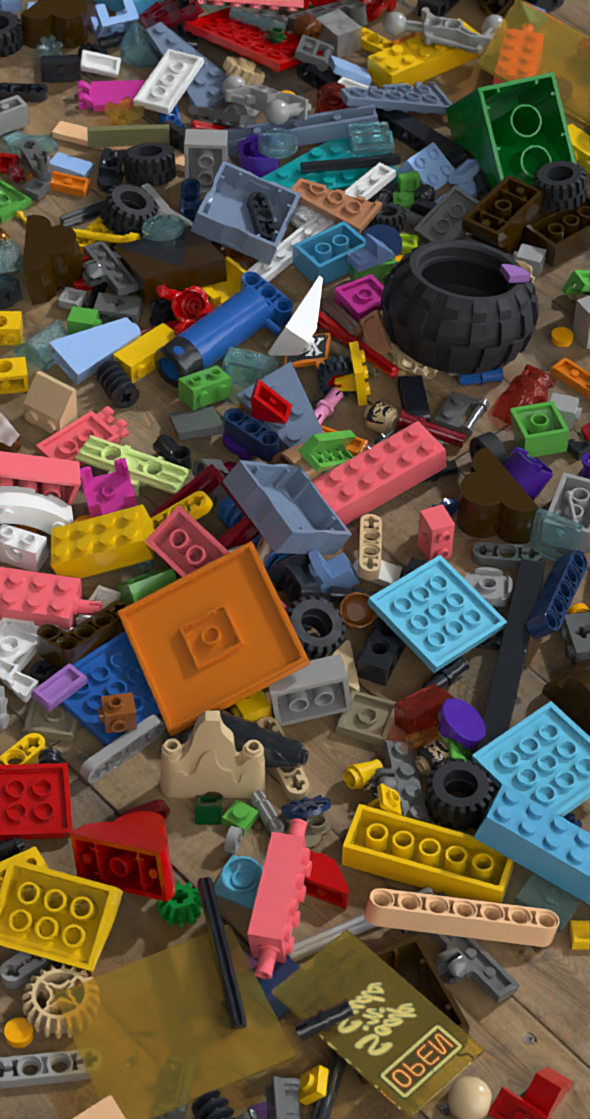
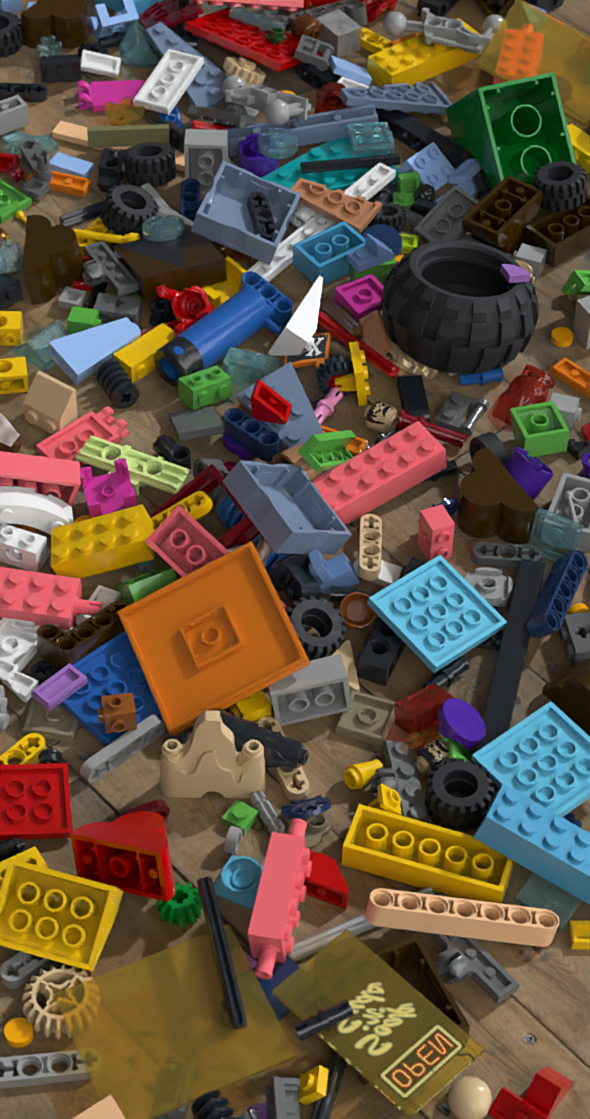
(208, 810): dark green slope -> none

